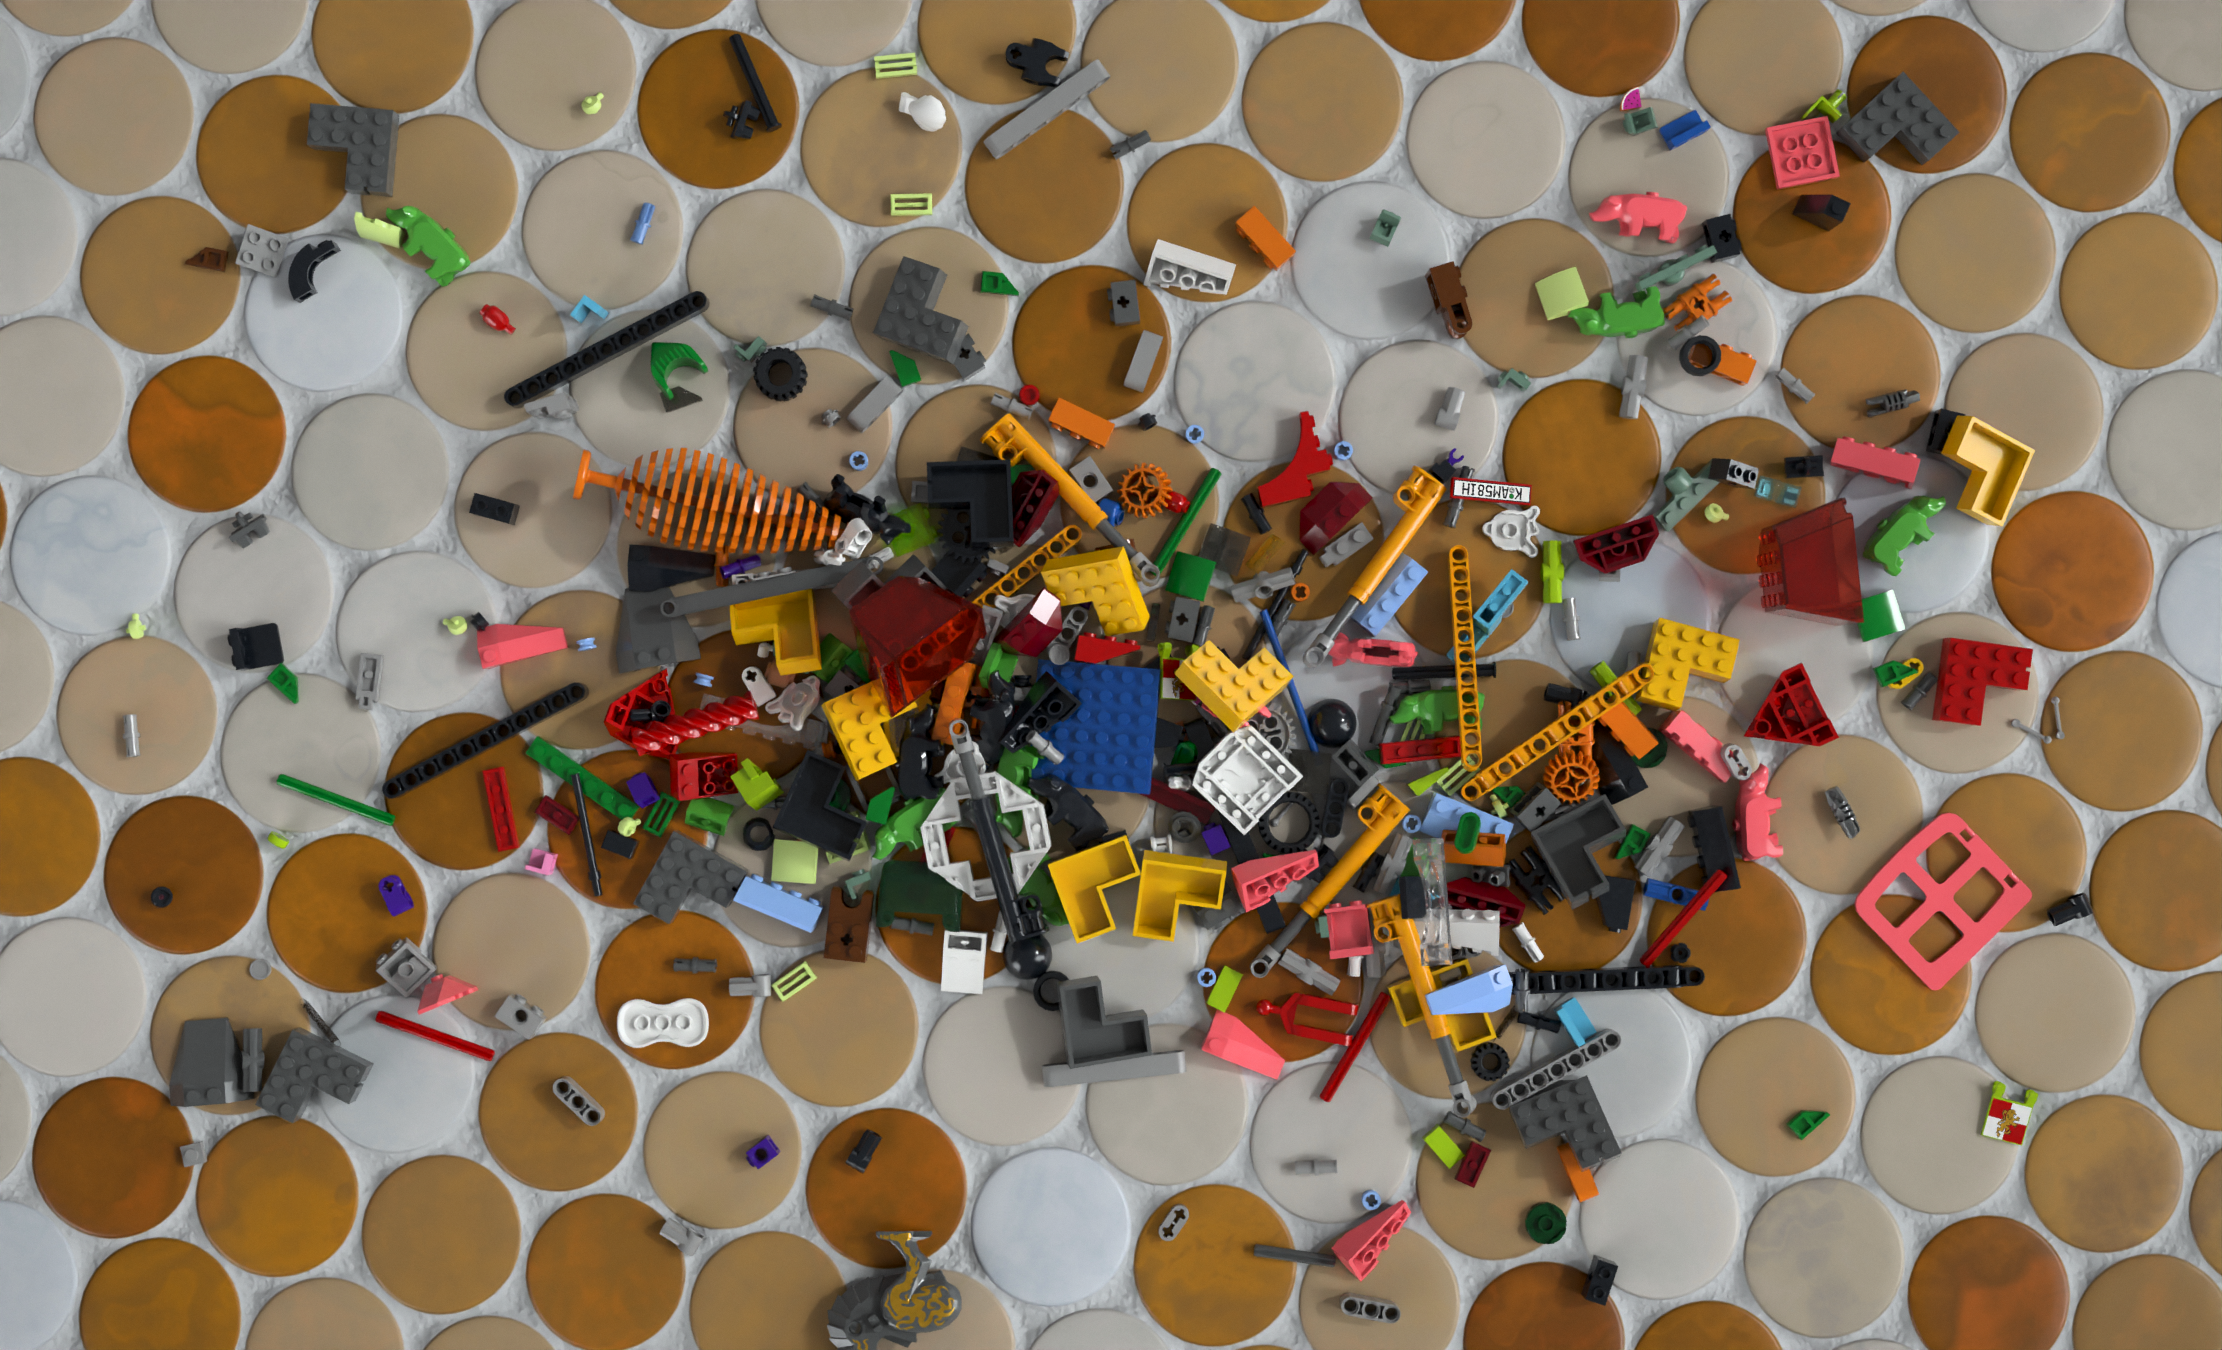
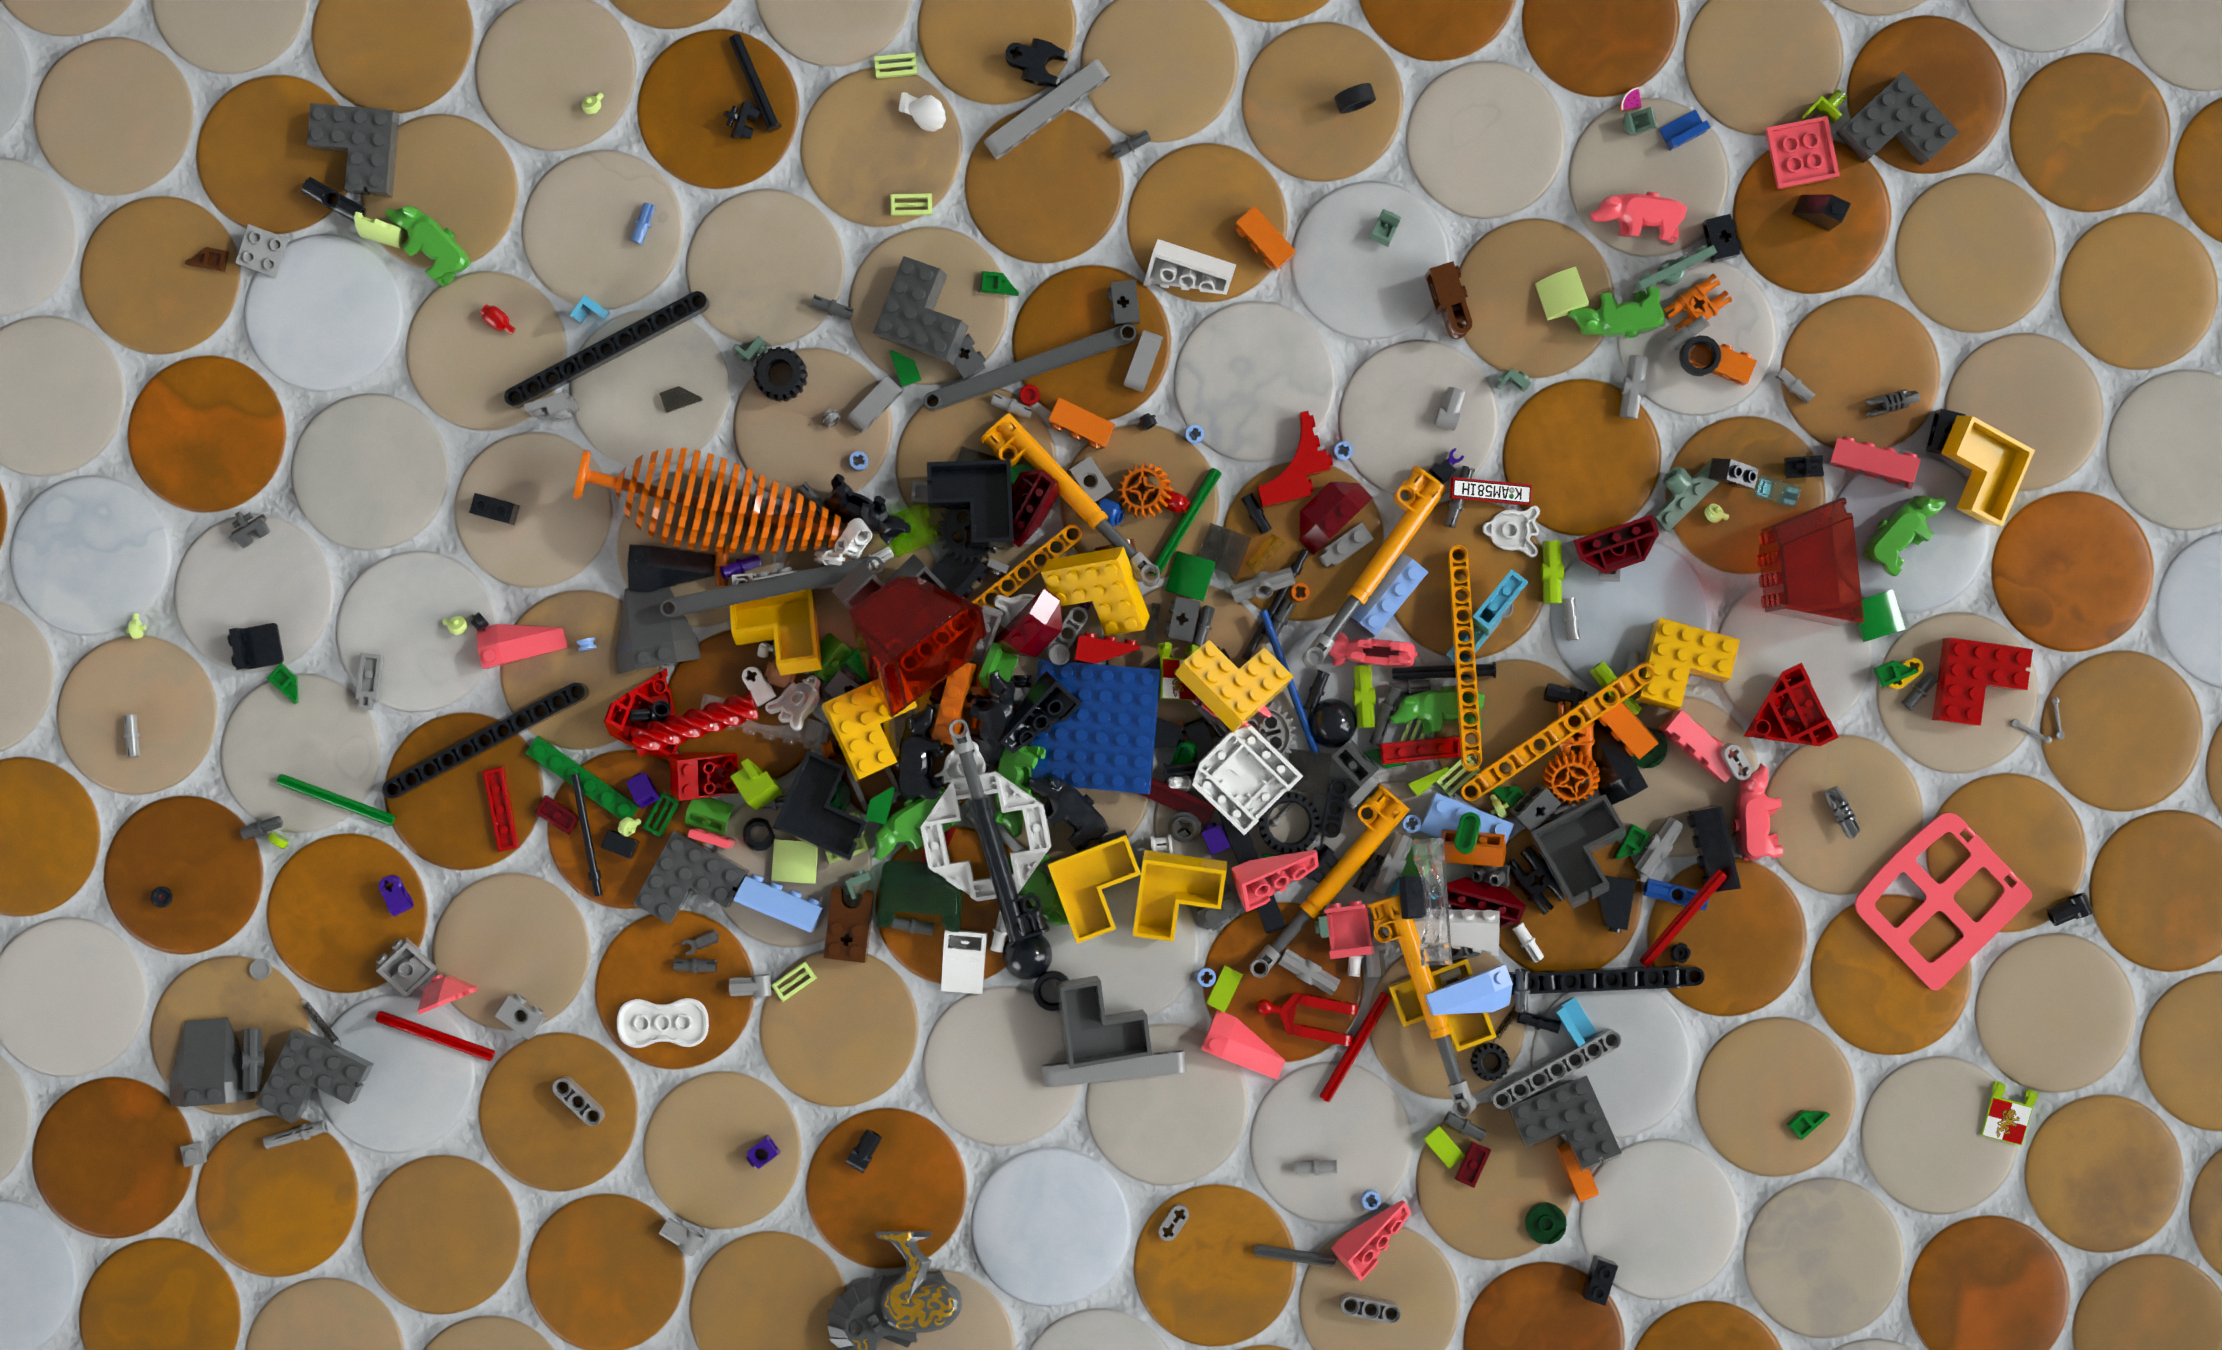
(261, 827): none -> dark grey axle
(303, 268): black arch -> none
(303, 1132): none -> light grey pin
(323, 194): none -> black piece
(542, 862): bright pink panel -> none
(668, 357): green animal -> none
(702, 941): none -> flat silver bar
(703, 679): light blue bush -> none
(711, 838): none -> coral tile
(1030, 367): none -> dark grey piece
(1044, 747): light grey pin -> none
(1316, 690): none -> black pin
(1355, 98): none -> black tyre
(1364, 696): none -> lime piece

